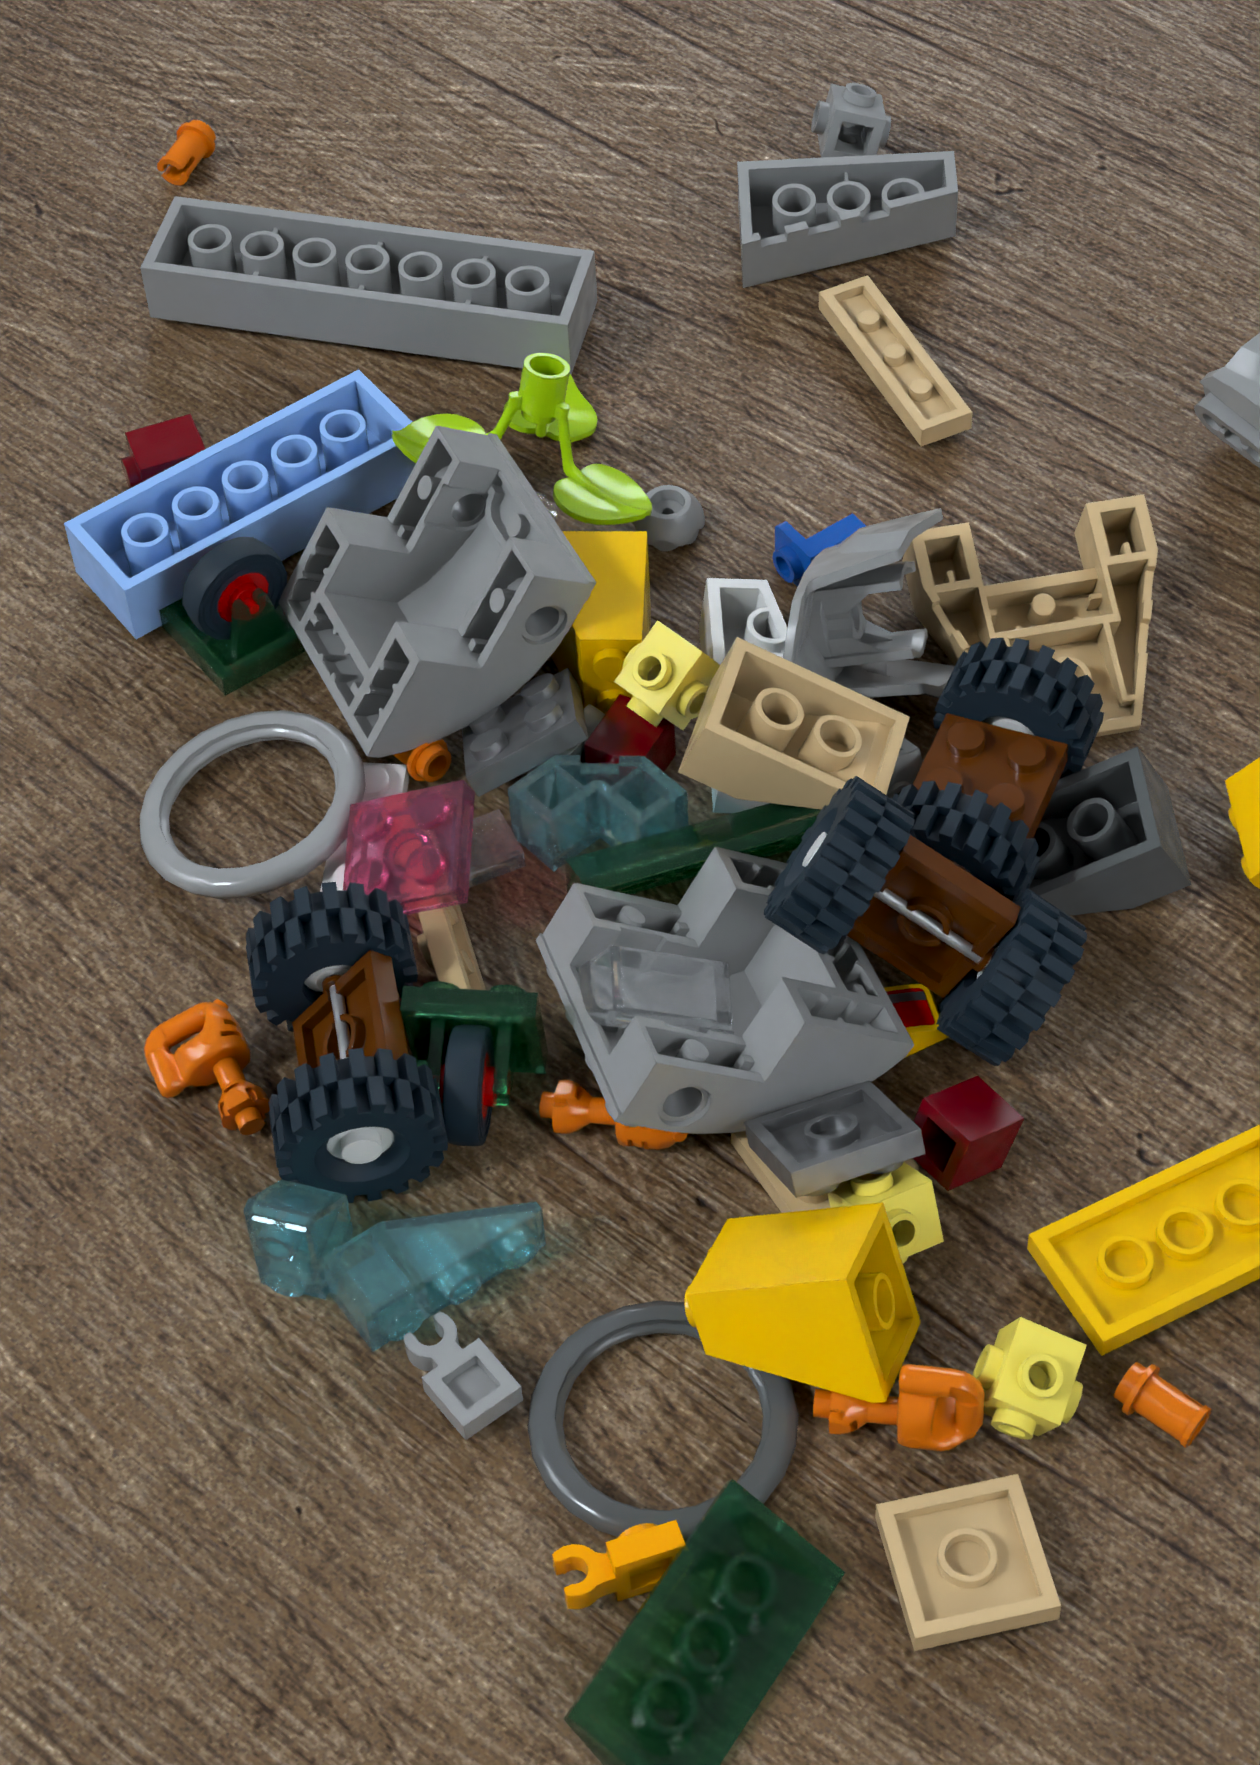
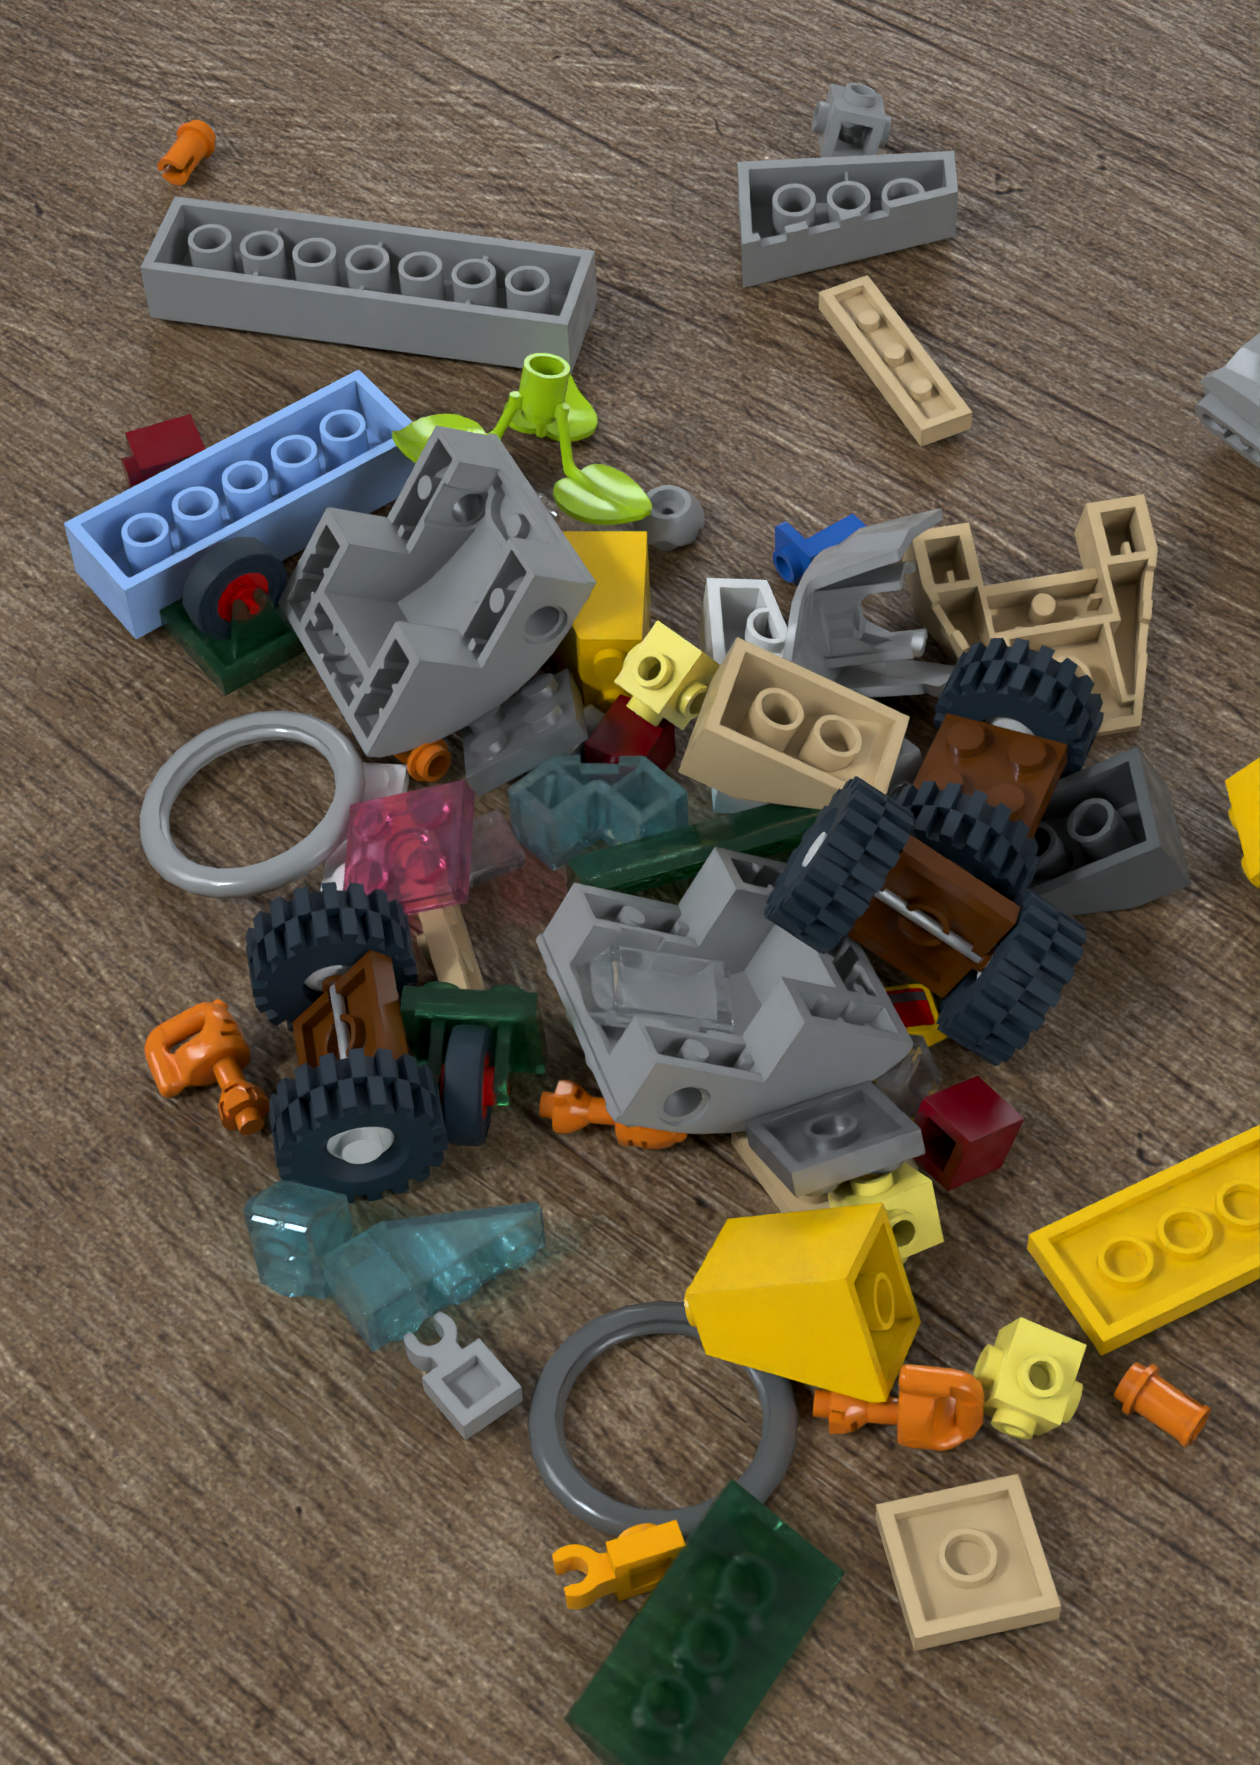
(911, 1078): none -> clear tile

